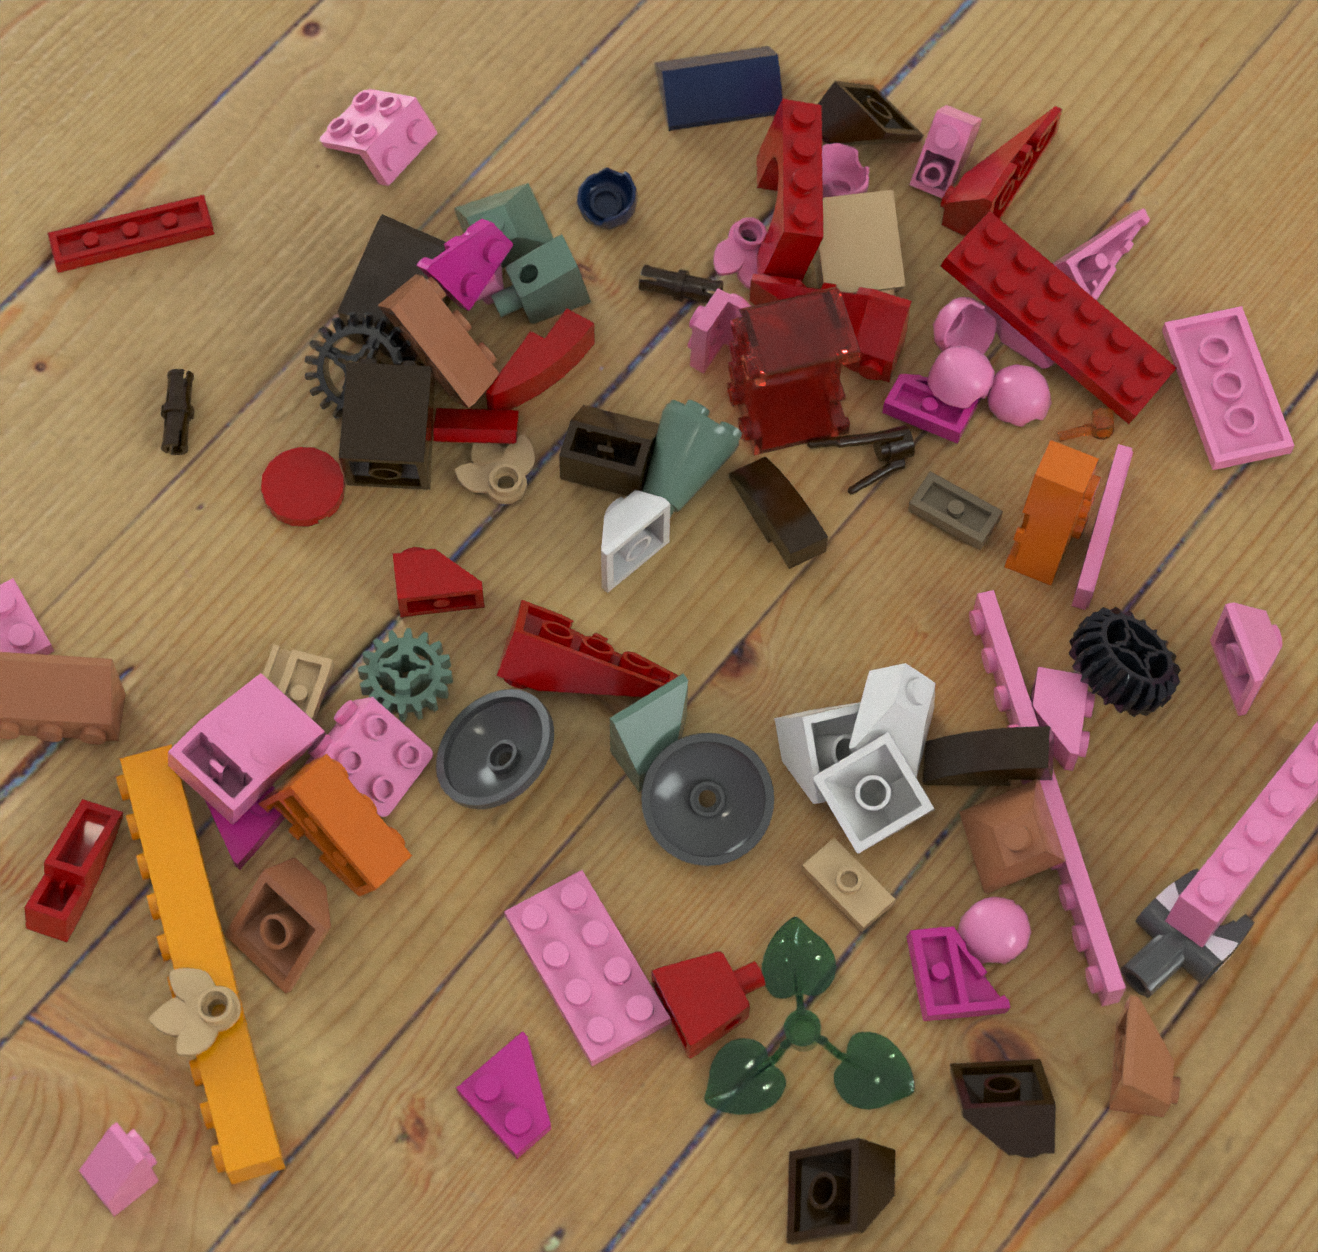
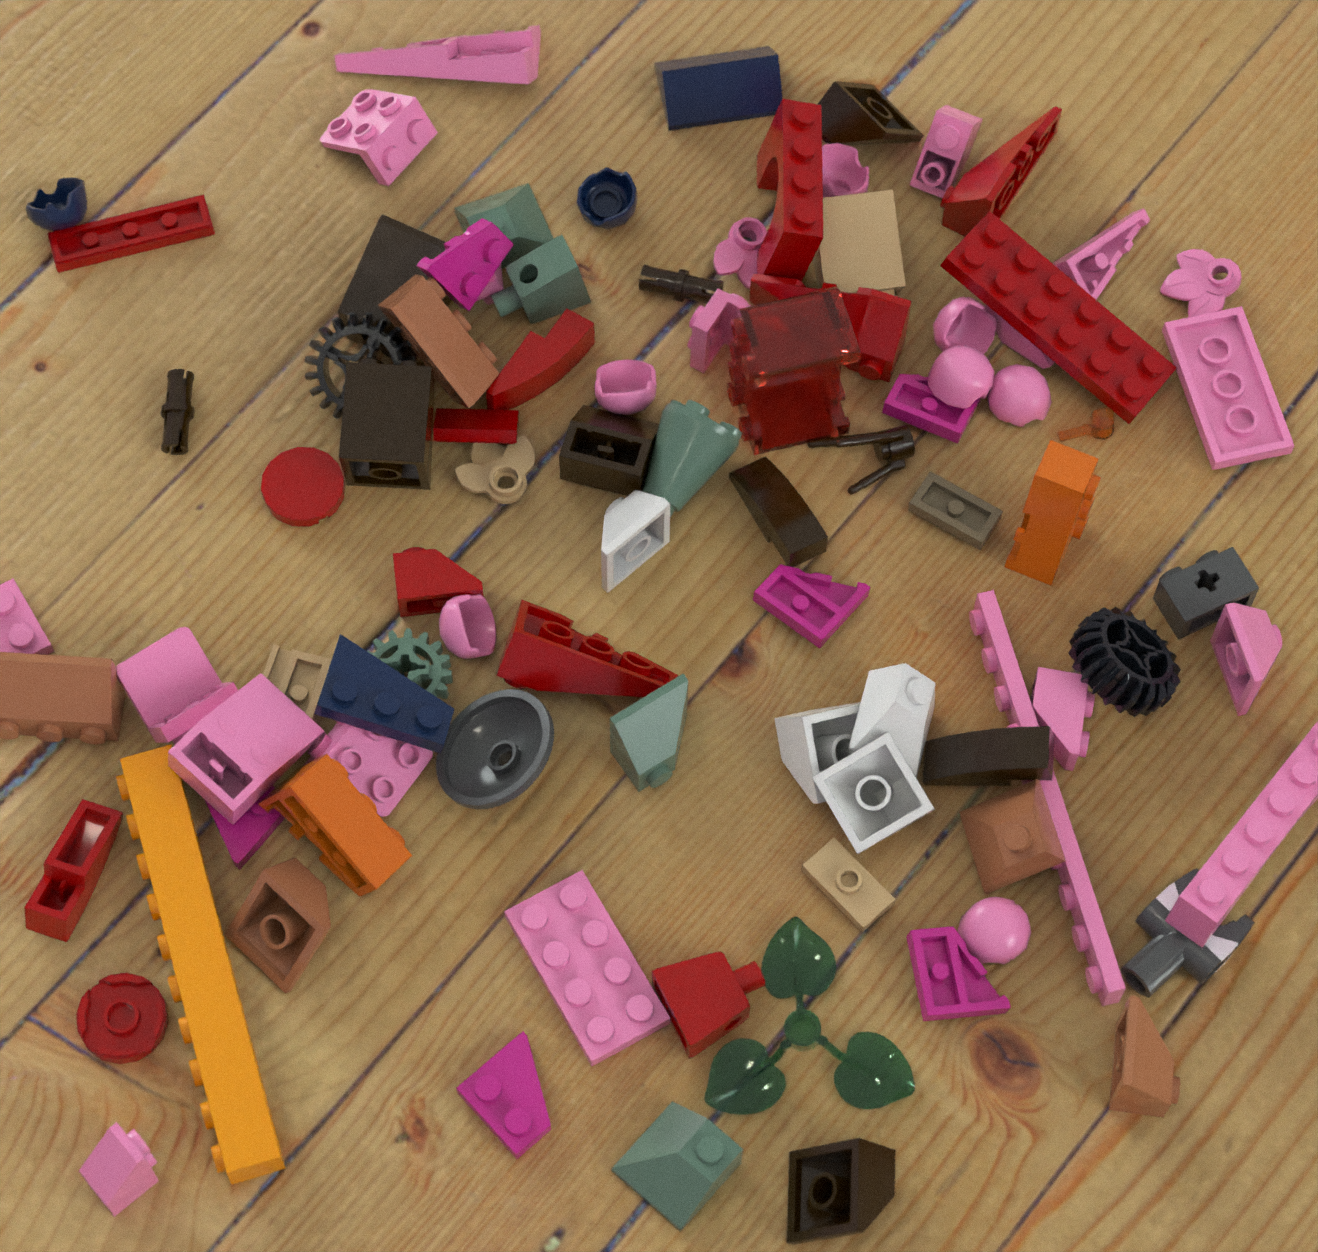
(61, 208): none -> dark blue hair
(122, 1018): none -> red tile
(172, 685): none -> bright pink bracket
(189, 1013): tan plate -> none
(381, 700): none -> dark blue wing
(468, 626): none -> bright pink hair
(485, 57): none -> bright pink wedge
(625, 386): none -> bright pink hair
(679, 1163): none -> sand green slope
(707, 833): dark grey dish -> none
(809, 601): none -> dark pink wing
(1008, 1104): dark brown slope -> none
(1102, 527): bright pink tile -> none
(1196, 283): none -> bright pink plate
(1198, 593): none -> dark grey brick

